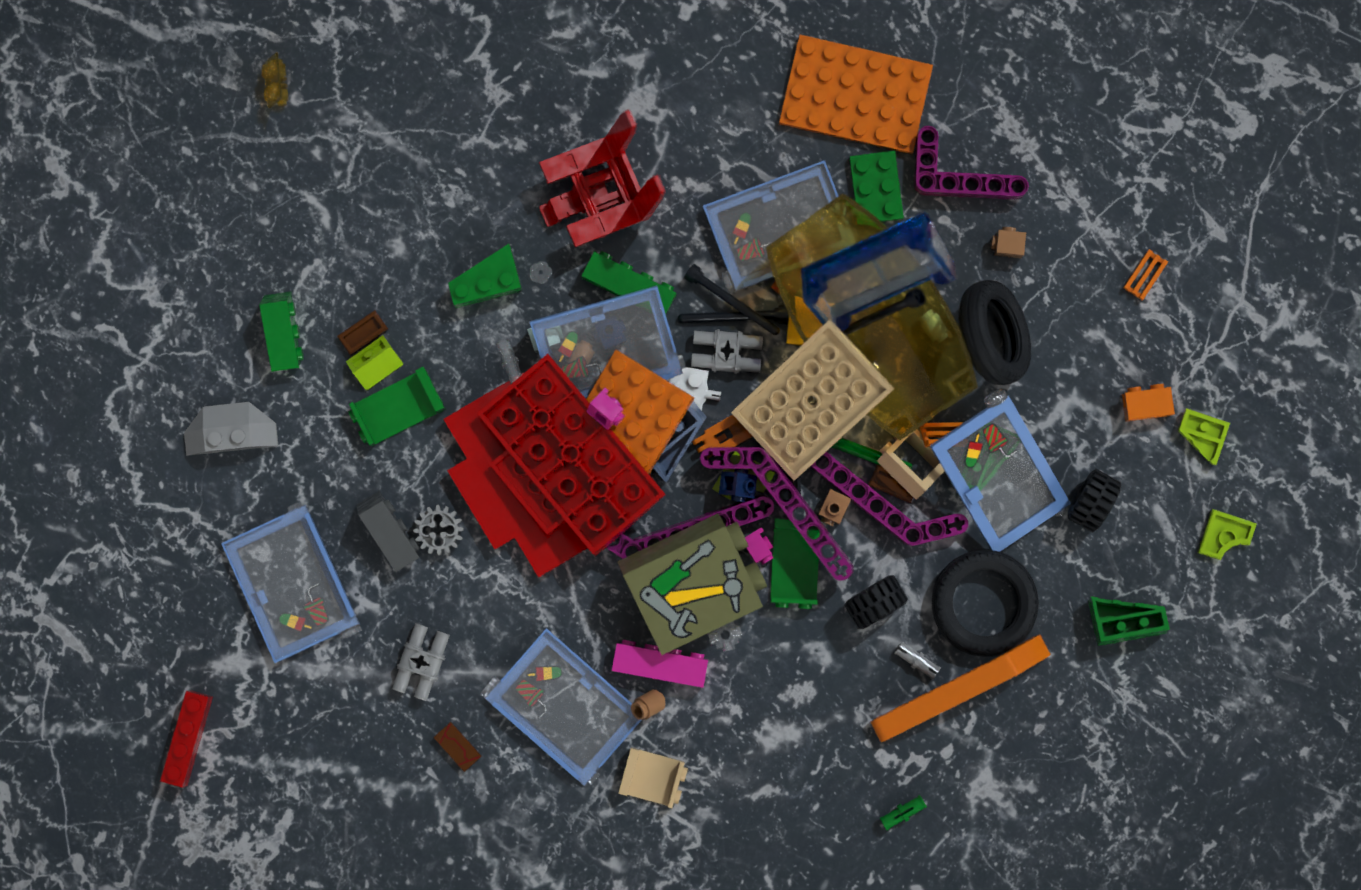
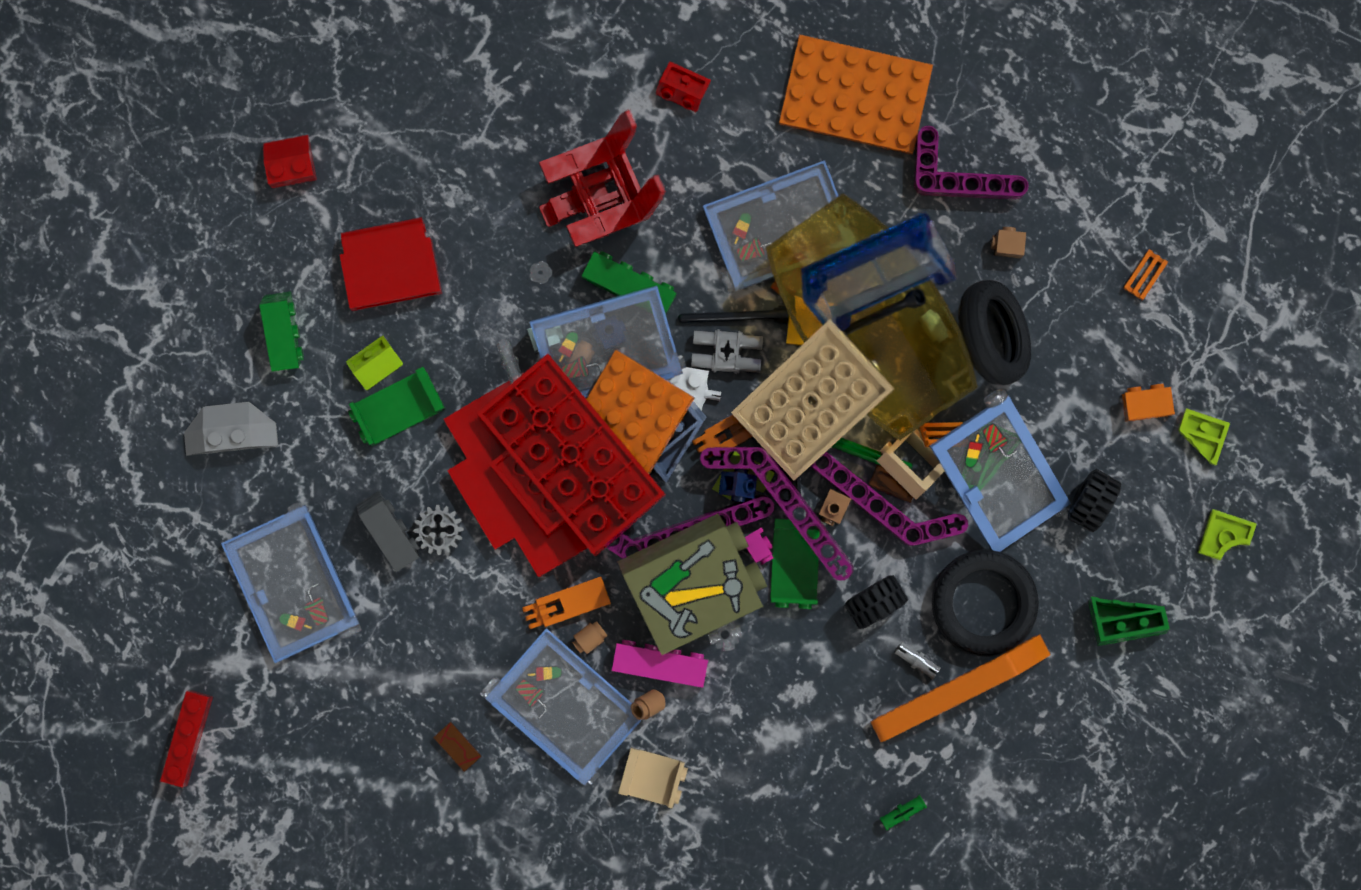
(272, 72): clear yellow hinge -> none
(289, 161): none -> red slope
(362, 332): reddish brown tile -> none
(389, 264): none -> red piece
(408, 666): light grey pin -> none
(487, 280): green wedge -> none
(575, 601): none -> orange hinge
(589, 637): none -> medium nougat brick
(606, 410): dark pink brick -> none
(682, 86): none -> red bracket
(696, 276): black piece -> none
(877, 184): green plate -> none

